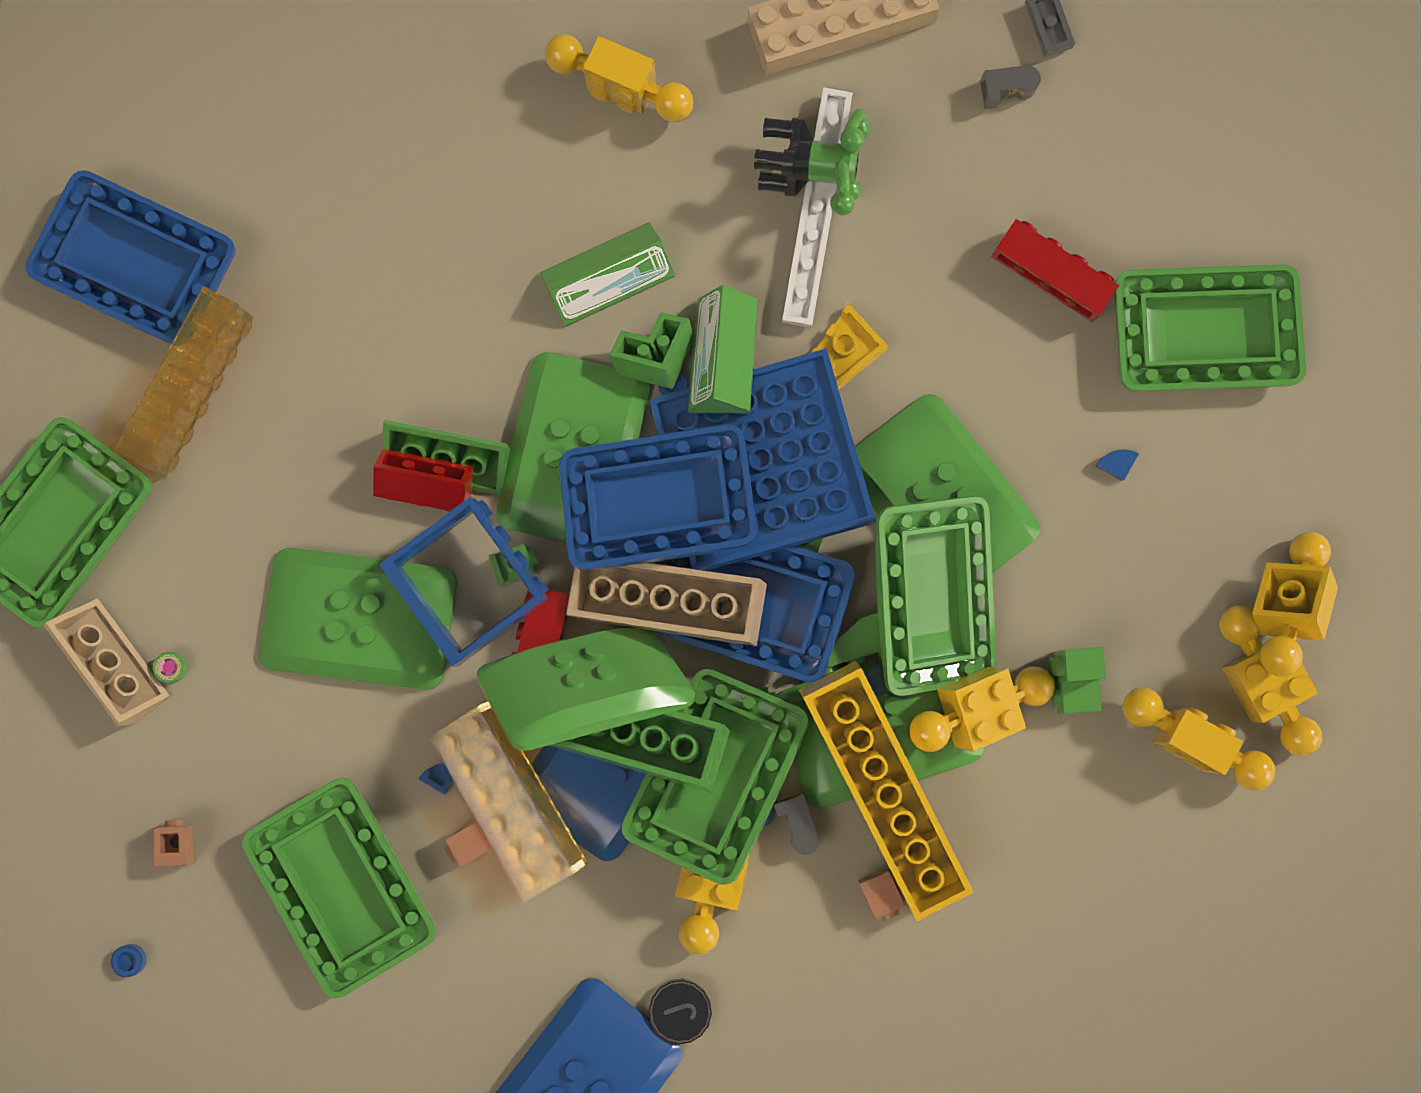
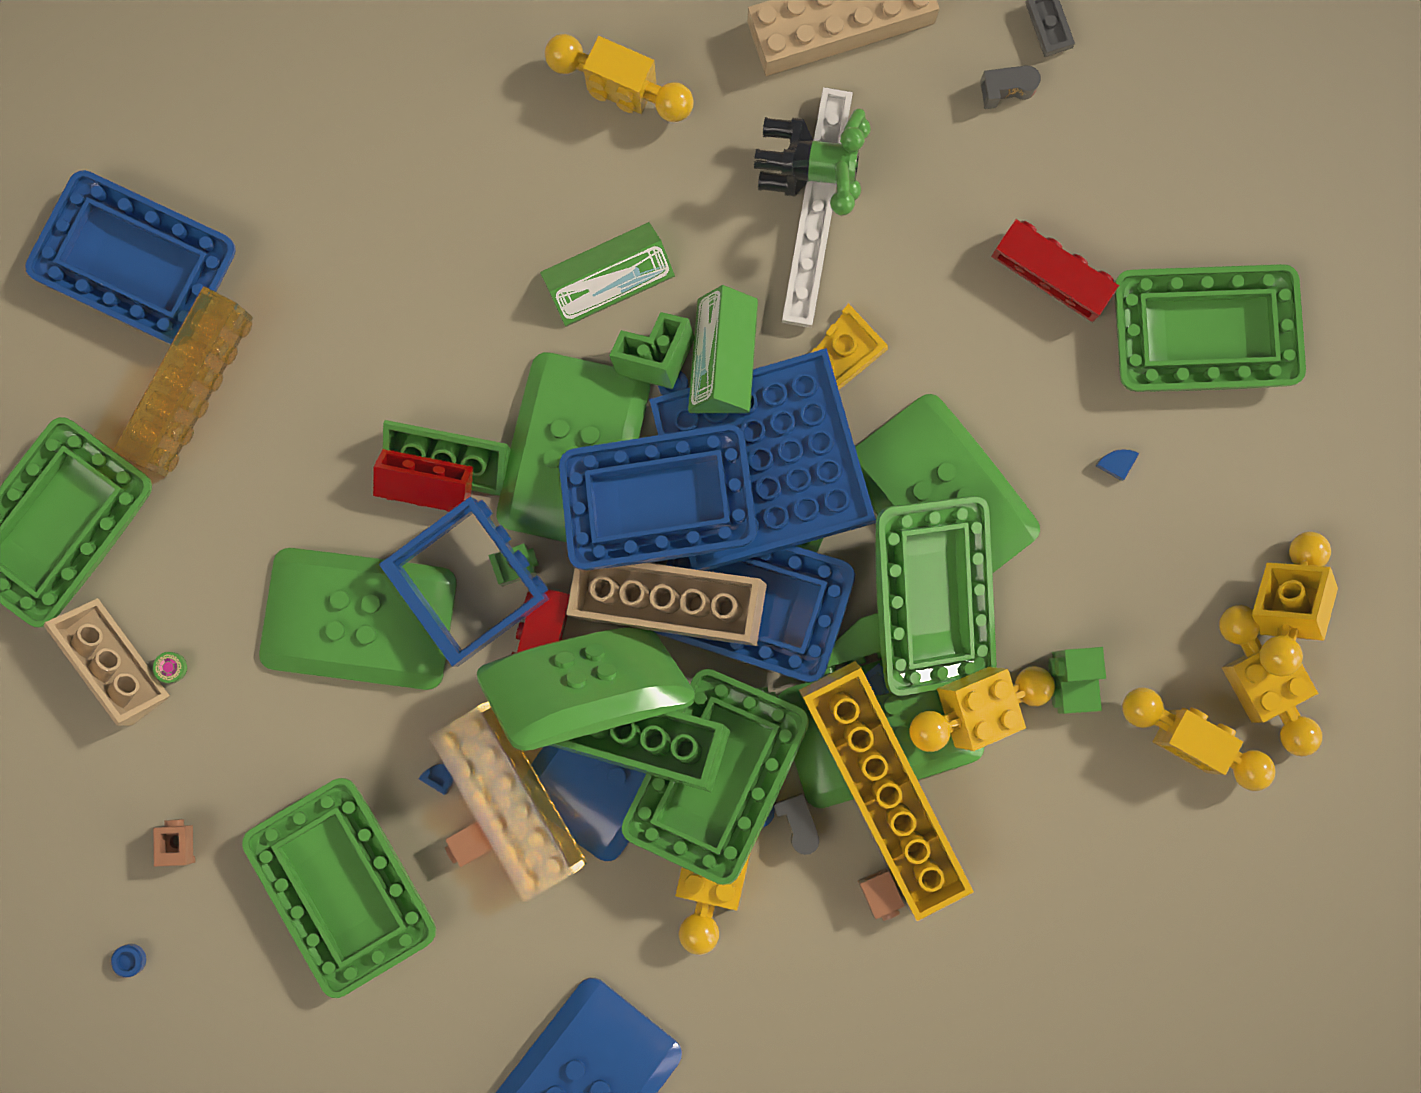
(680, 1011): black tile -> none

